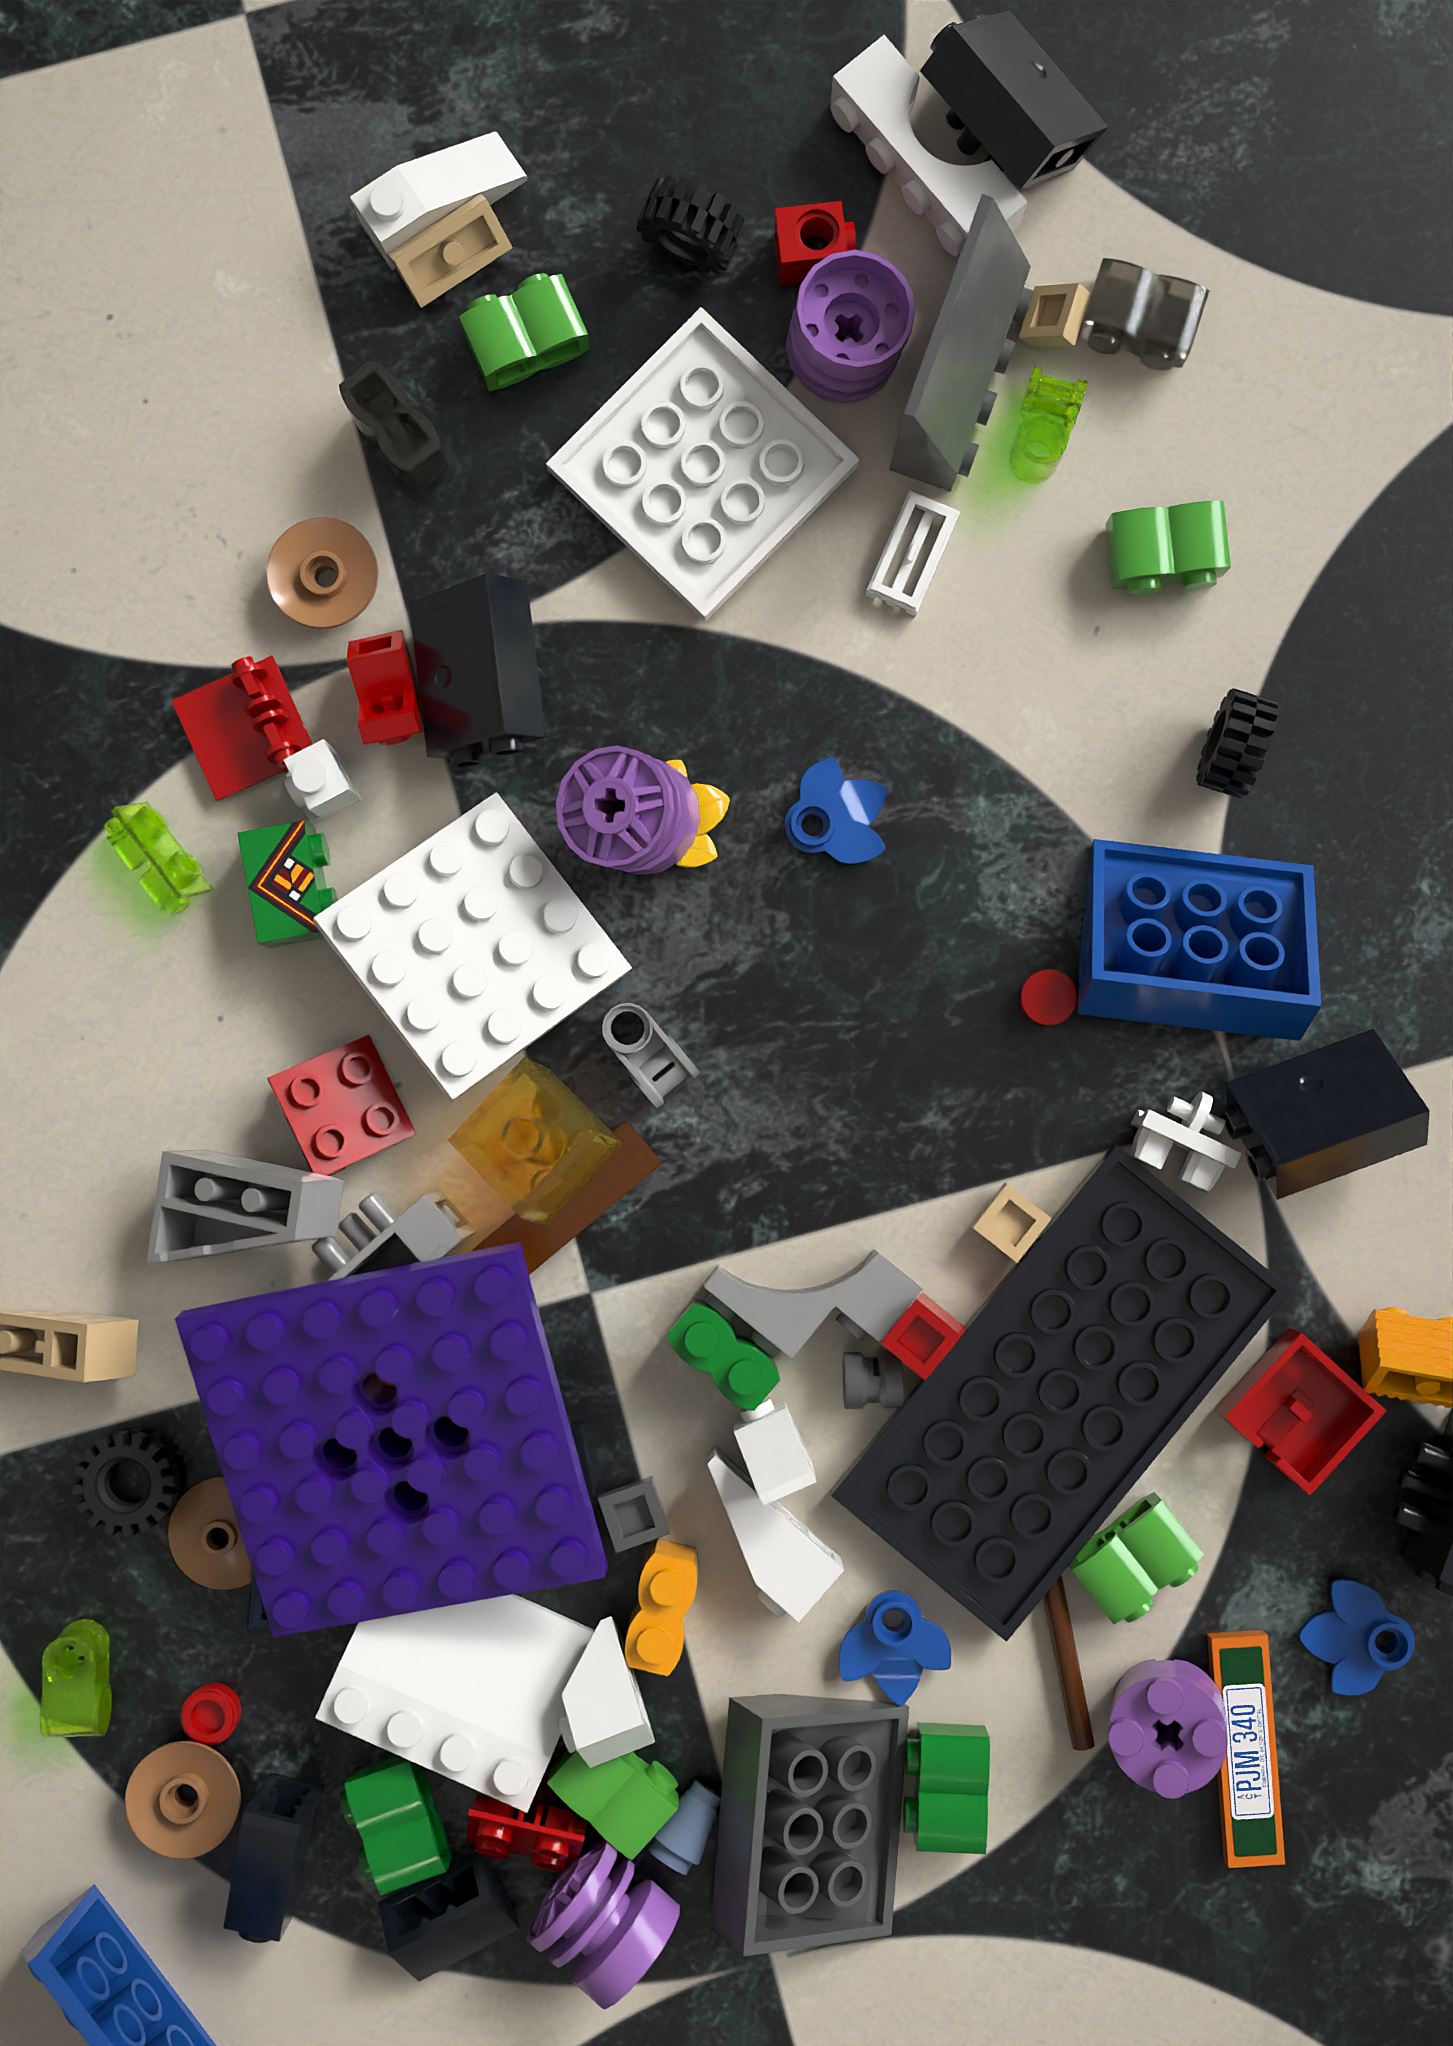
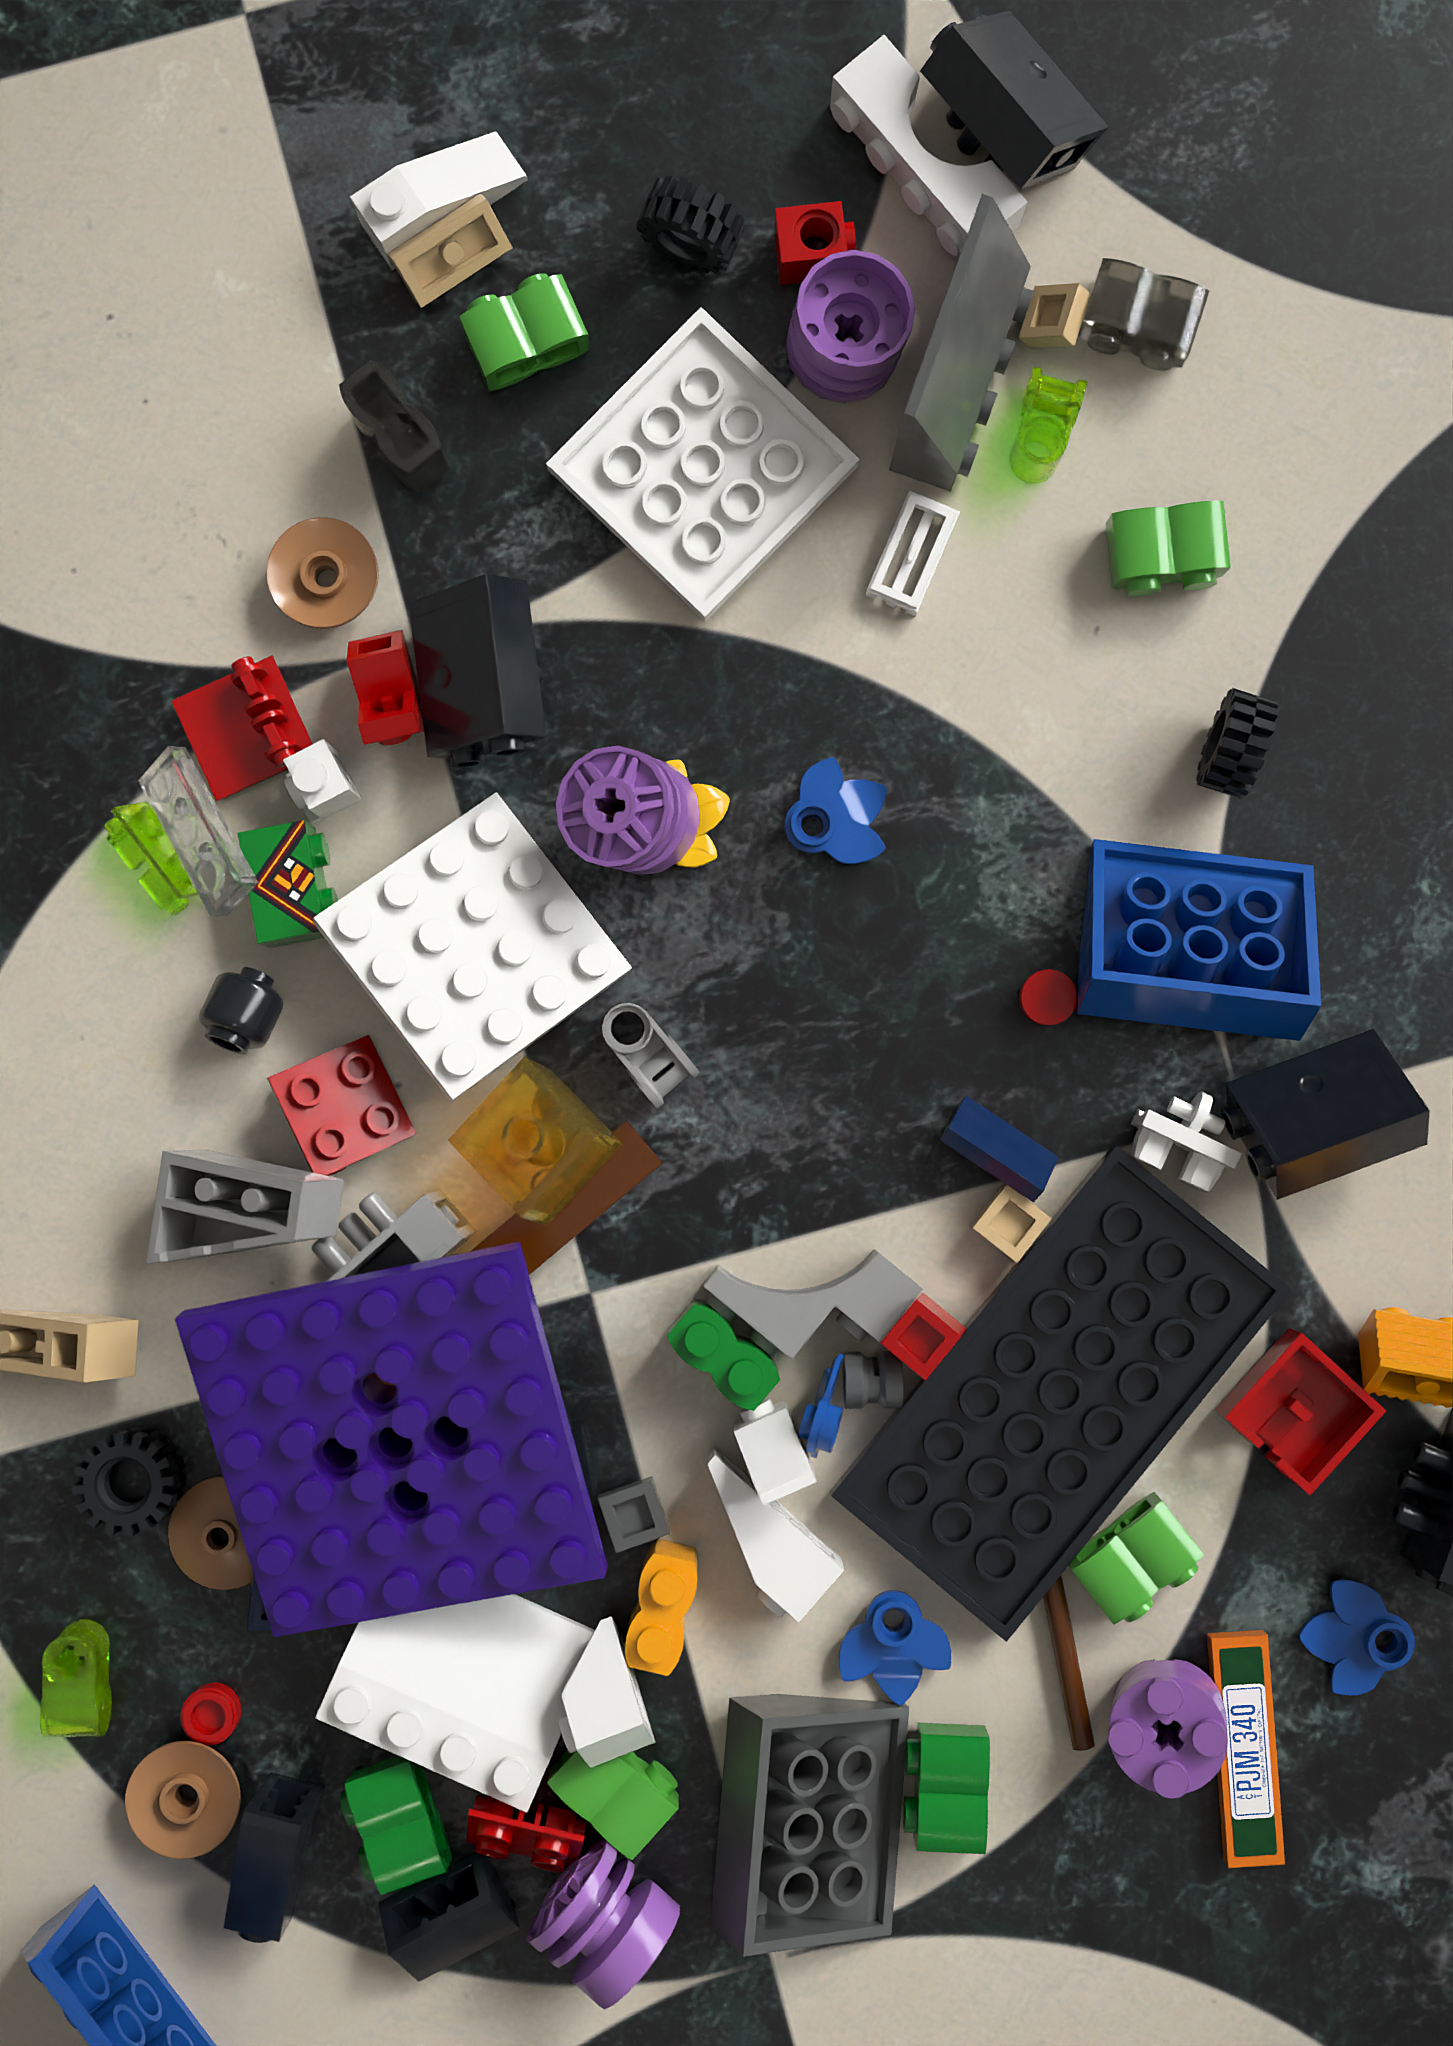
(198, 831): none -> clear plate
(241, 1010): none -> black head
(686, 1833): sand blue cone -> none
(823, 1419): none -> blue plate
(999, 1149): none -> dark blue tile

